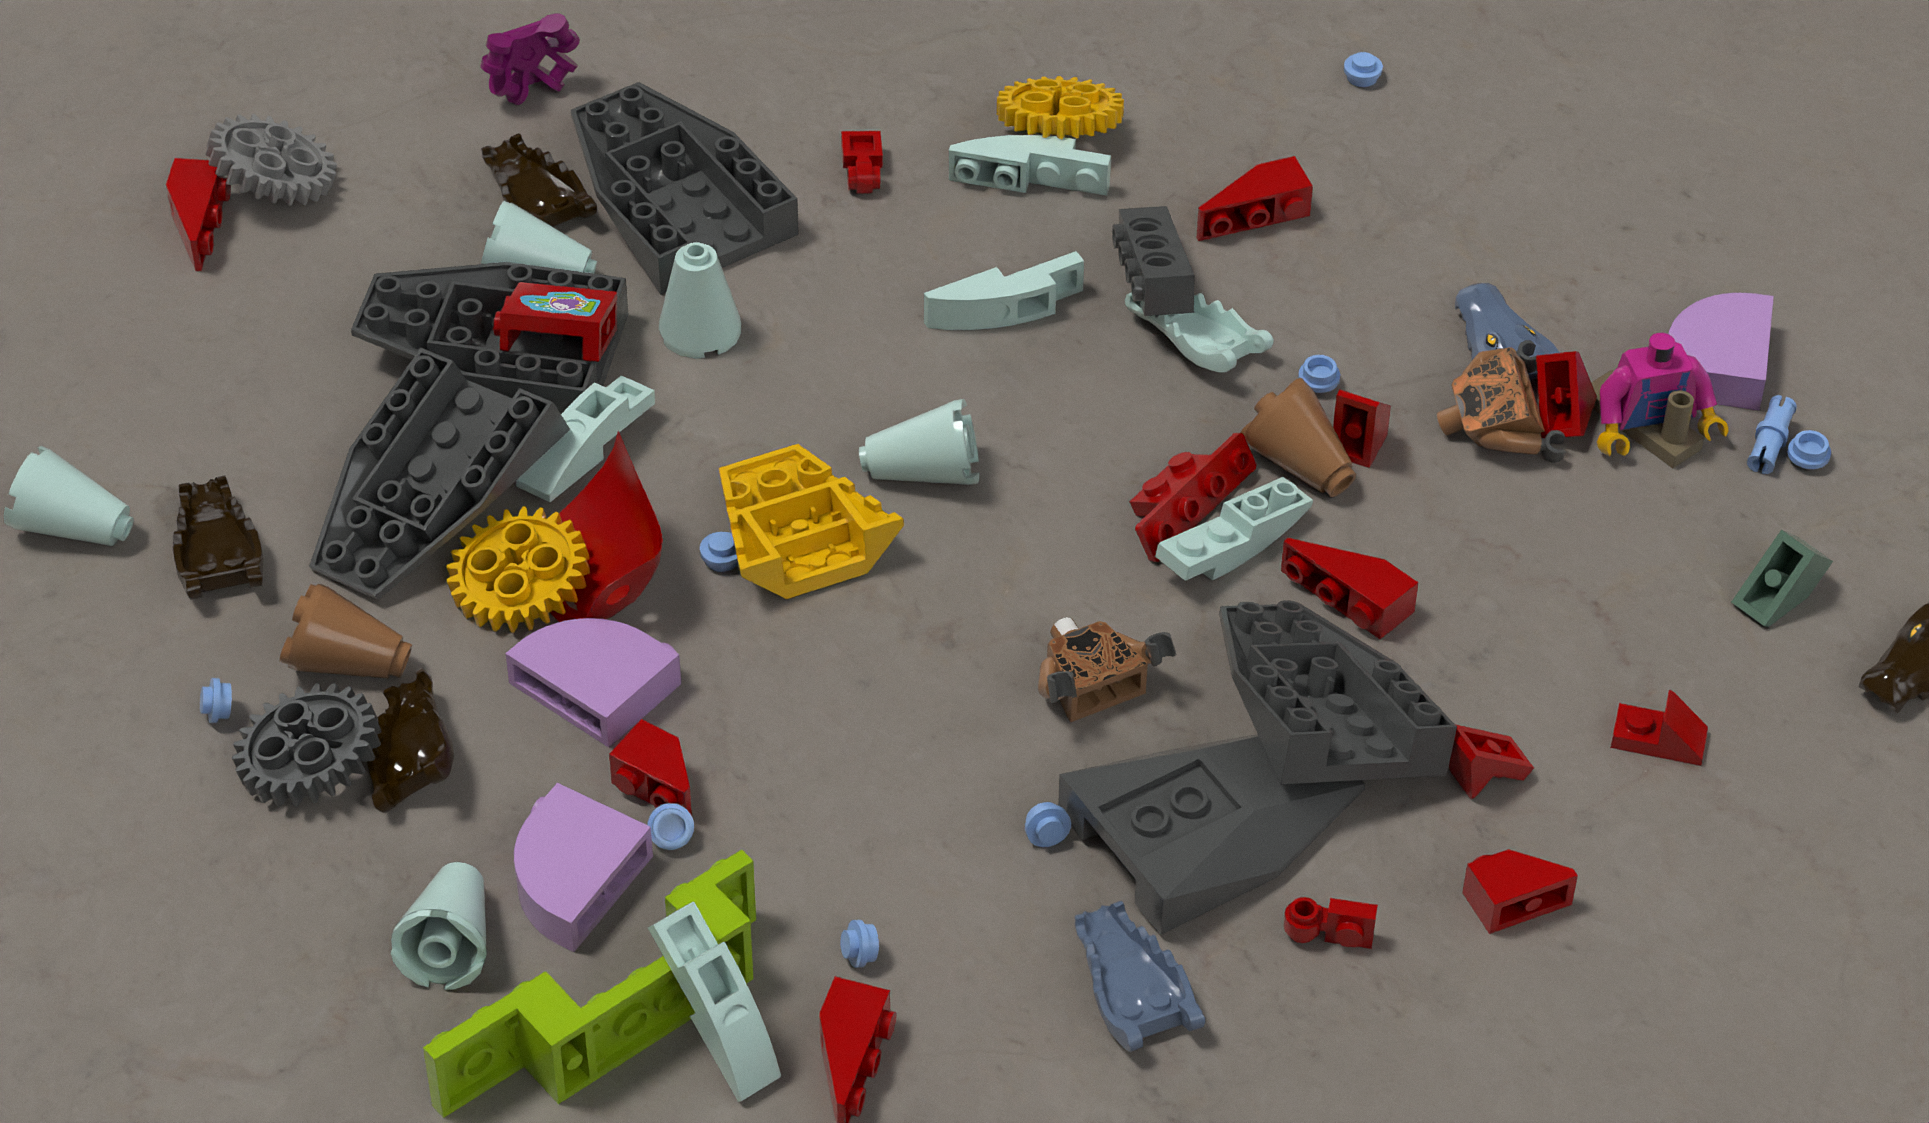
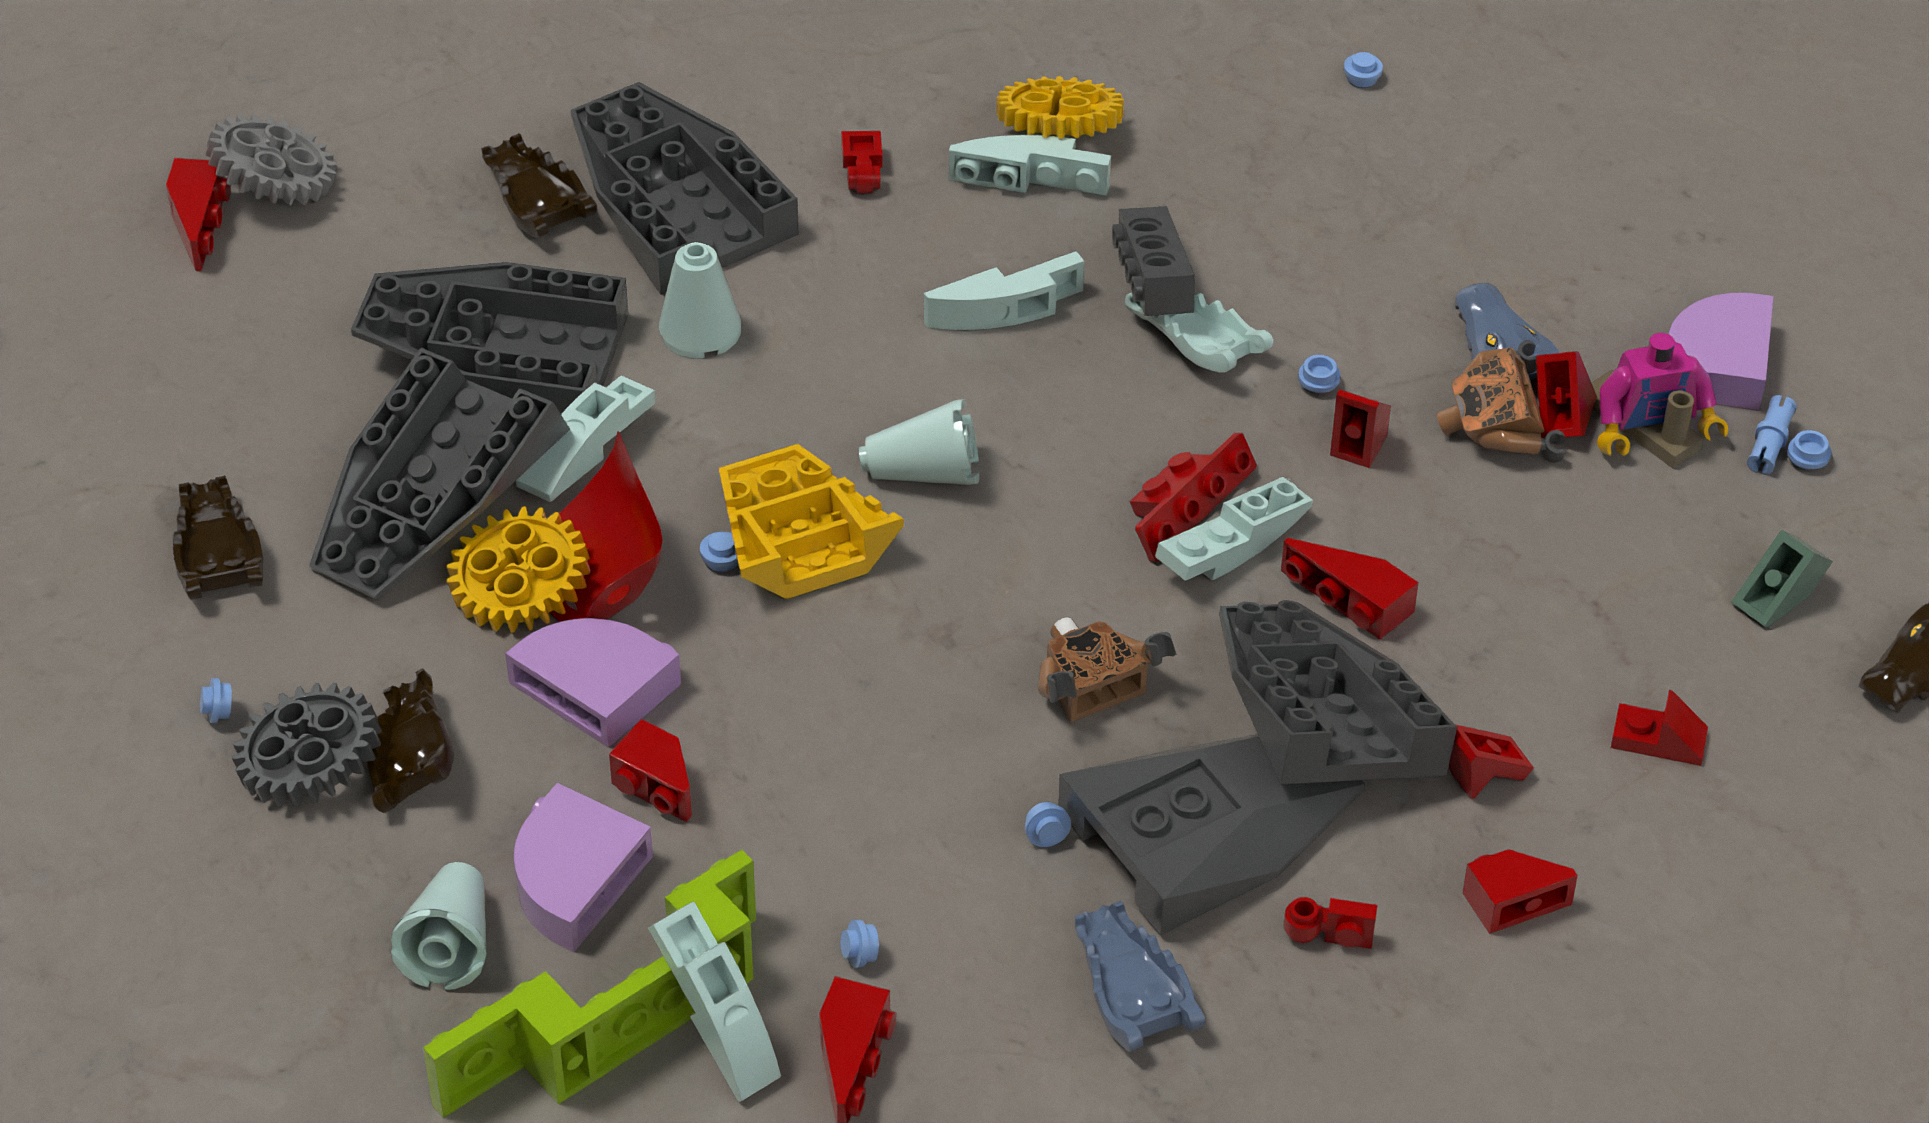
(65, 502): light aqua cone -> none
(342, 639): medium nougat cone -> none
(523, 51): magenta piece -> none
(530, 241): light aqua cone -> none
(559, 311): red panel -> none
(671, 826): light blue plate -> none
(1259, 198): red slope -> none
(1300, 439): medium nougat cone -> none

